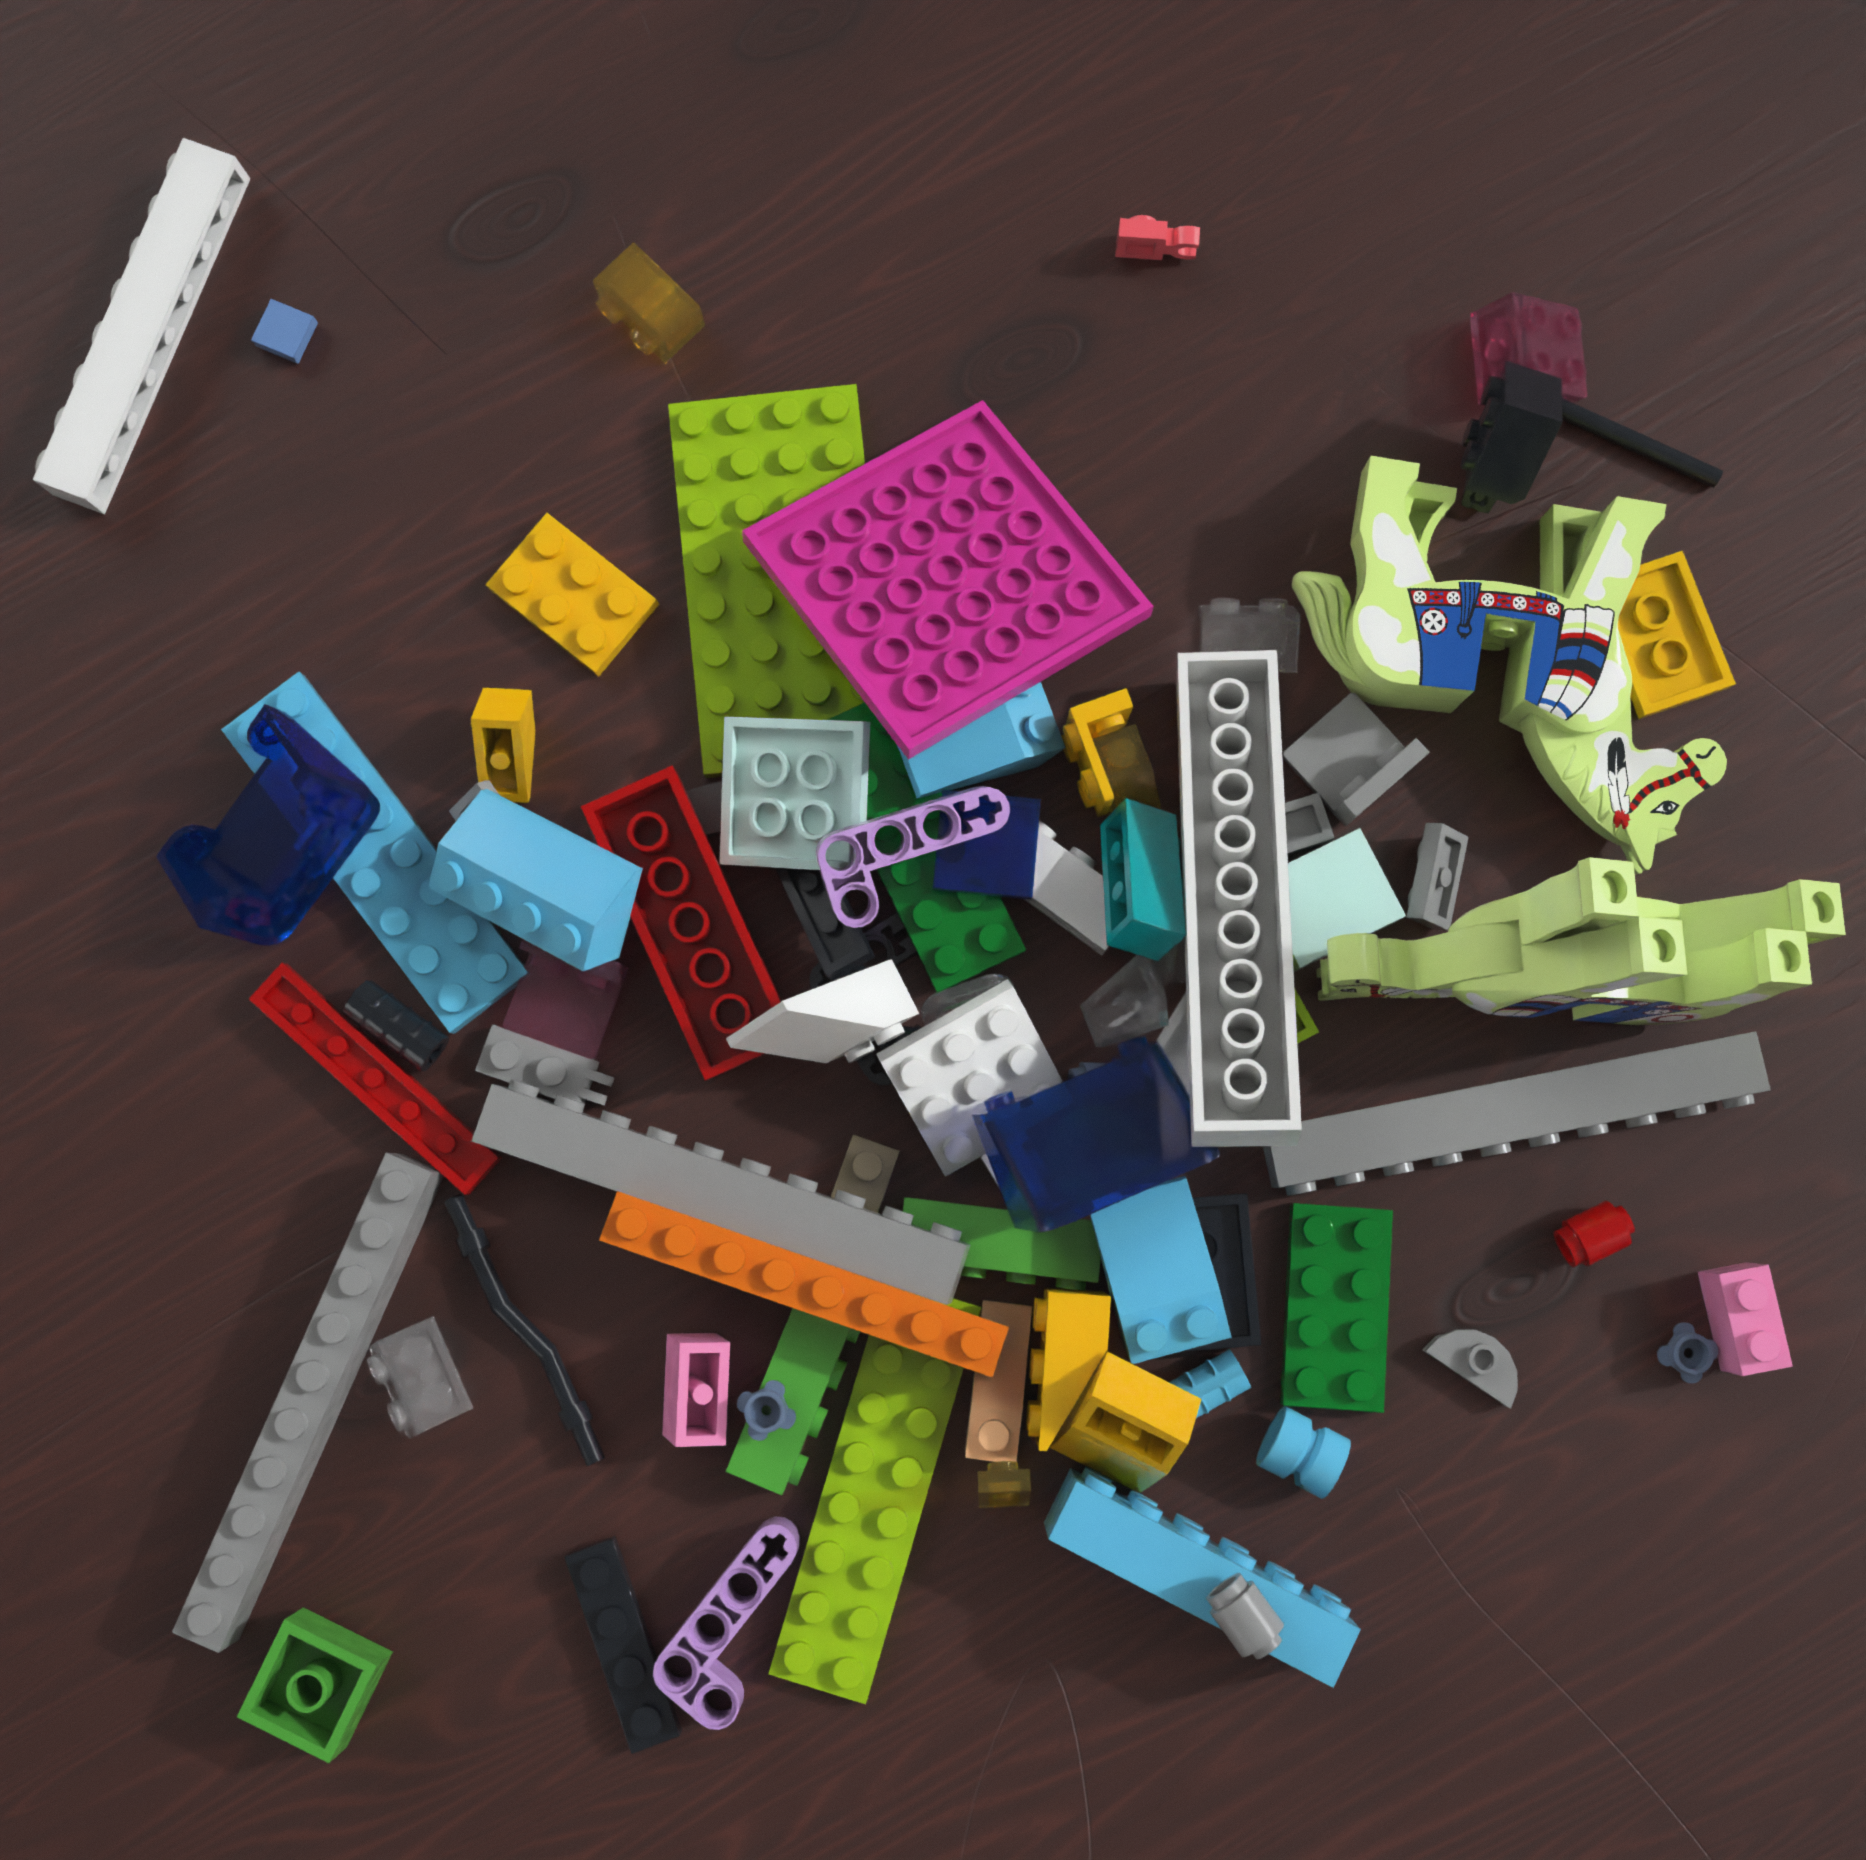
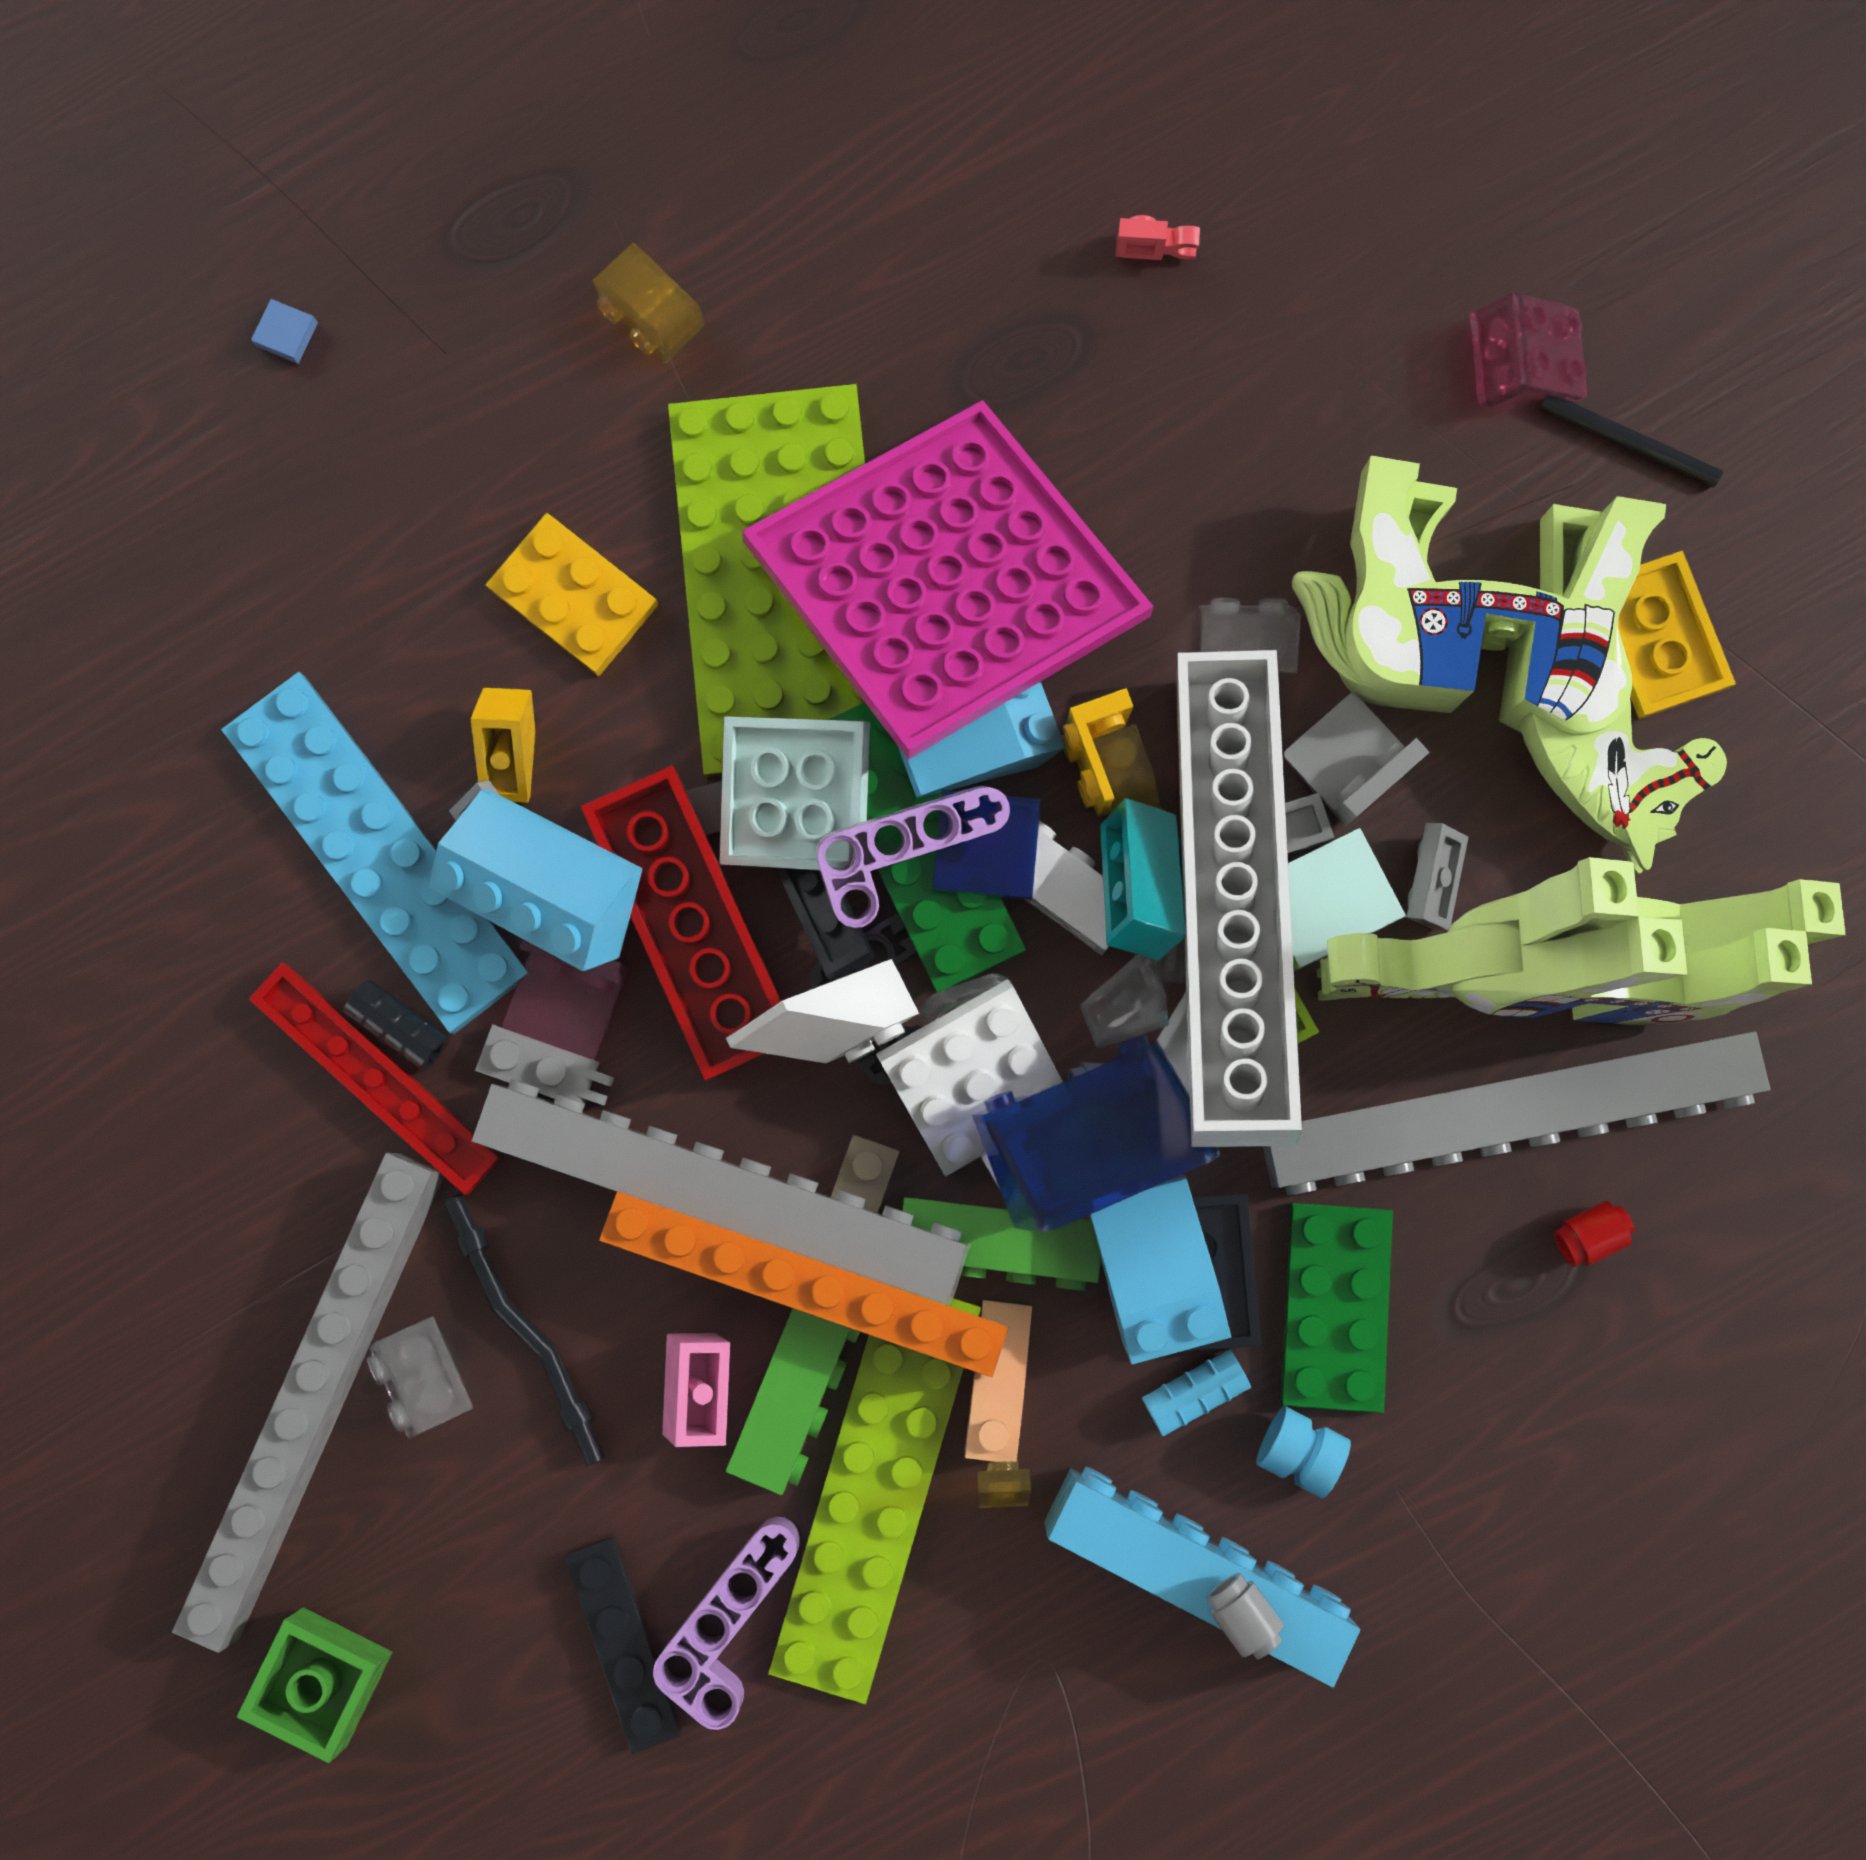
(142, 326): white brick -> none
(277, 839): clear blue windscreen -> none
(761, 1424): sand blue plate -> none
(1071, 1347): yellow slope -> none
(1128, 1424): yellow slope -> none
(1479, 1361): light grey plate -> none
(1510, 436): black hinge -> none
(1702, 1356): sand blue plate -> none
(1745, 1318): bright pink brick -> none

